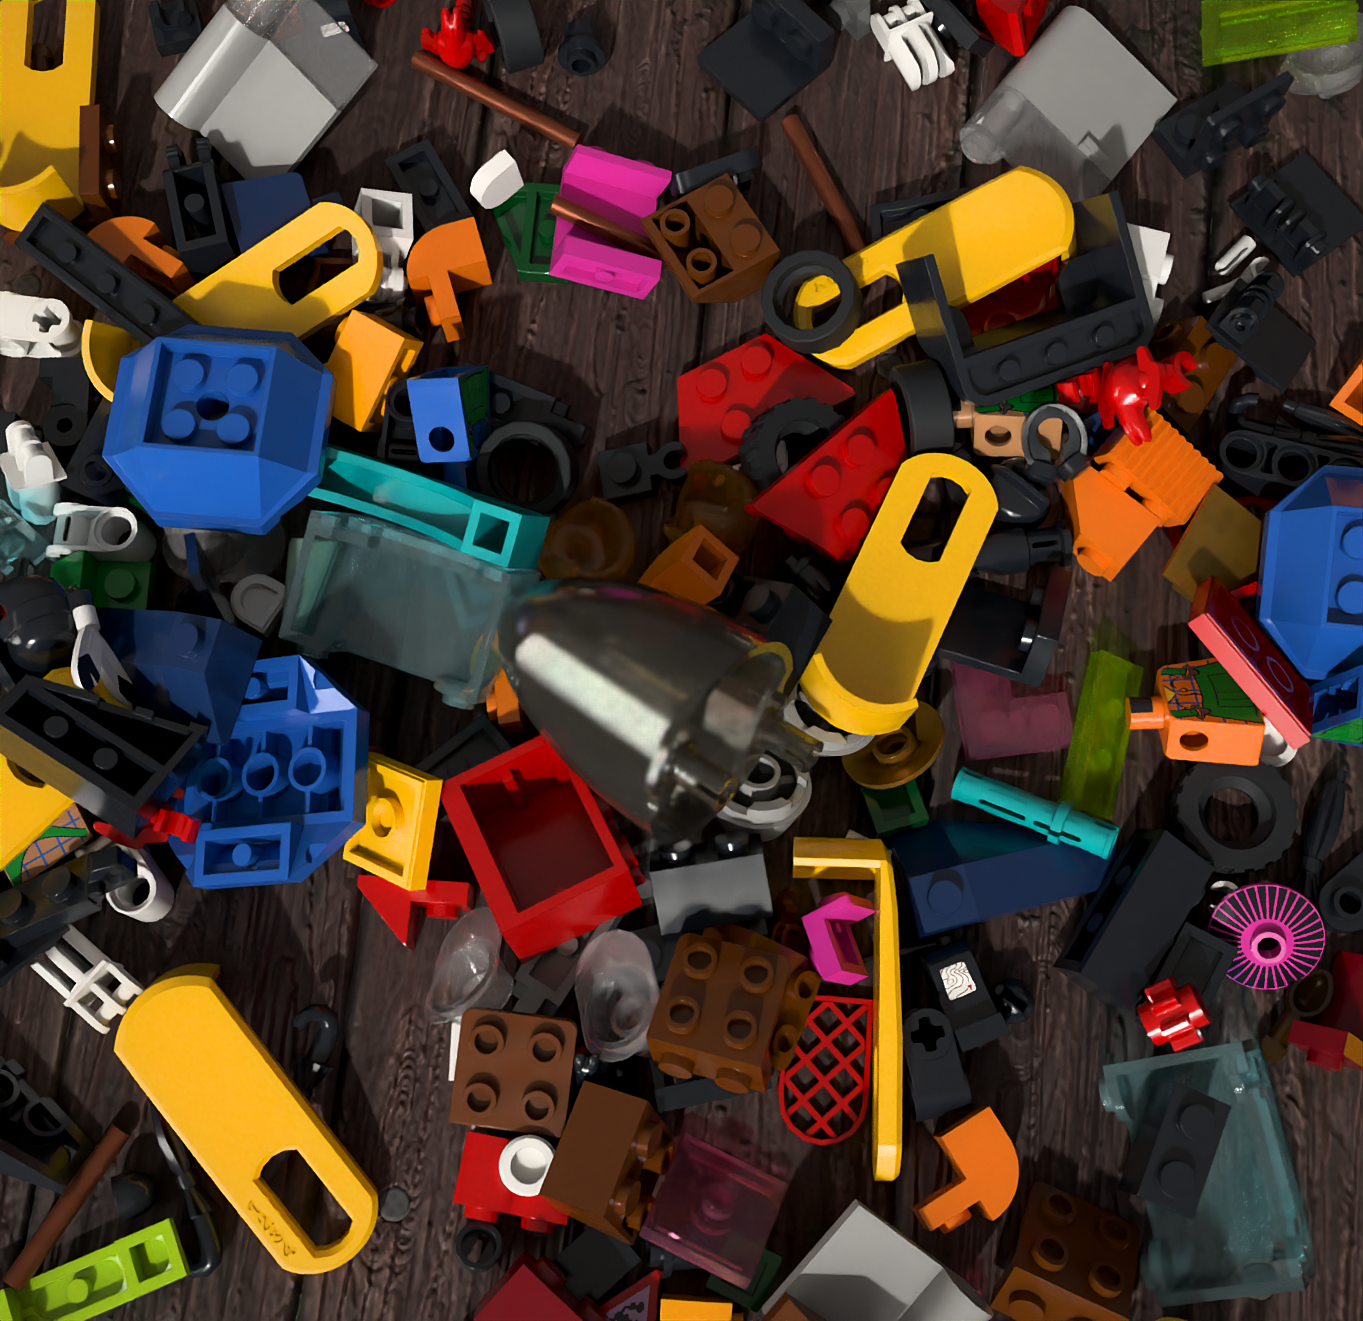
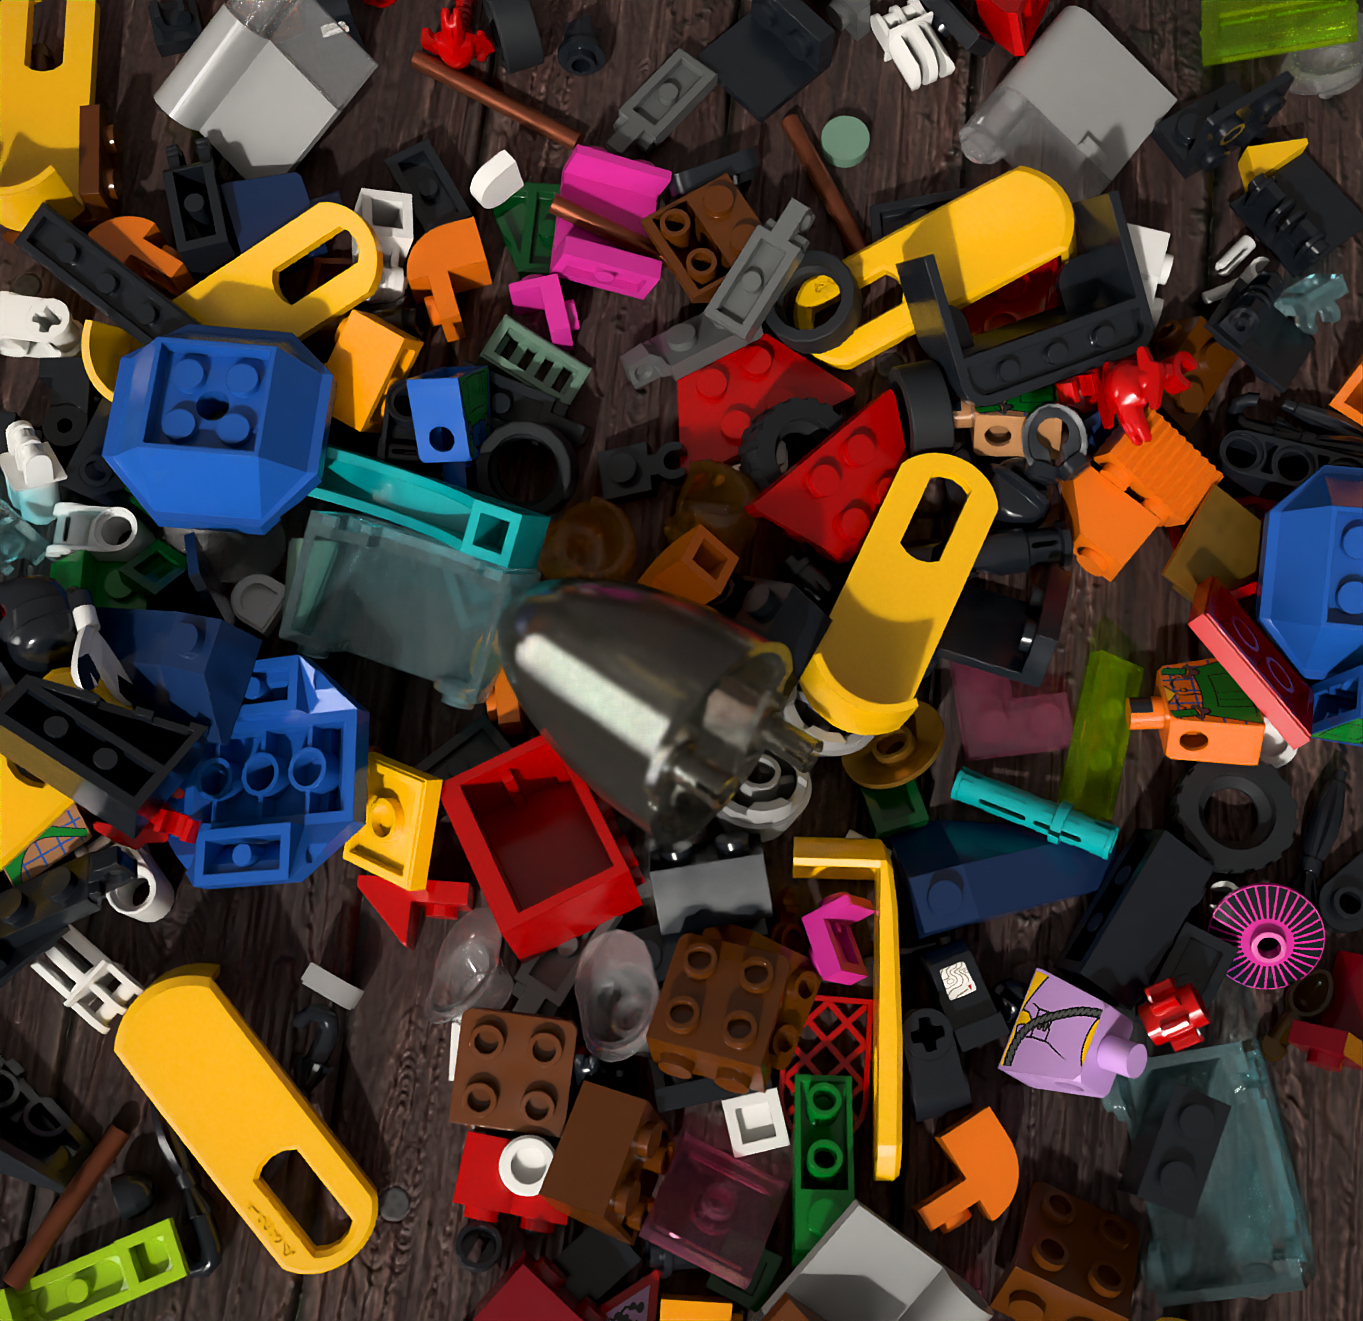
(156, 573): none -> dark green plate
(332, 986): none -> light grey tile
(529, 341): none -> sand green slope
(544, 293): none -> dark pink bracket
(661, 105): none -> dark grey hinge
(681, 351): none -> dark grey hinge
(755, 1122): none -> white tile
(761, 272): none -> dark grey hinge
(820, 1158): none -> green slope
(844, 141): none -> sand green tile
(1070, 1041): none -> lavender torso
(1268, 158): none -> yellow piece
(1313, 295): none -> clear light blue tile

